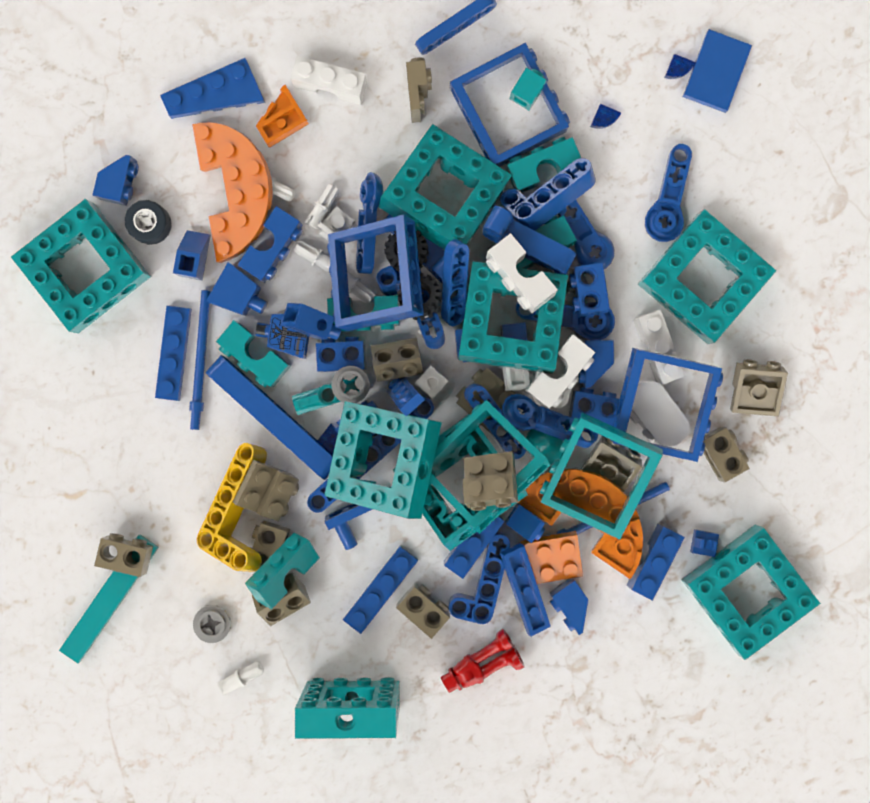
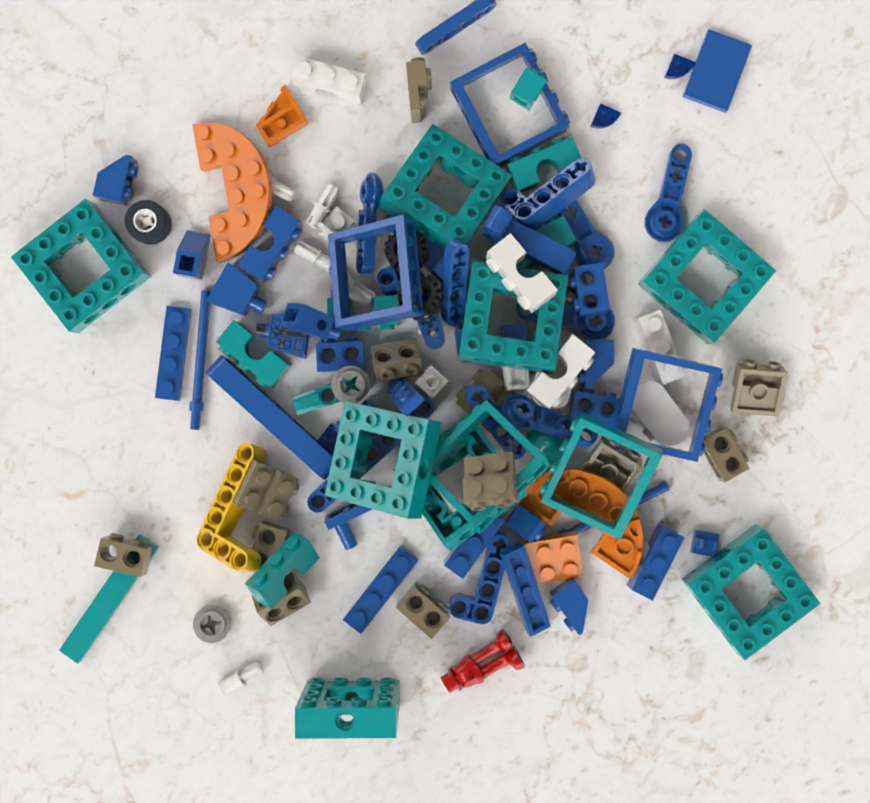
(218, 90): blue wing -> none

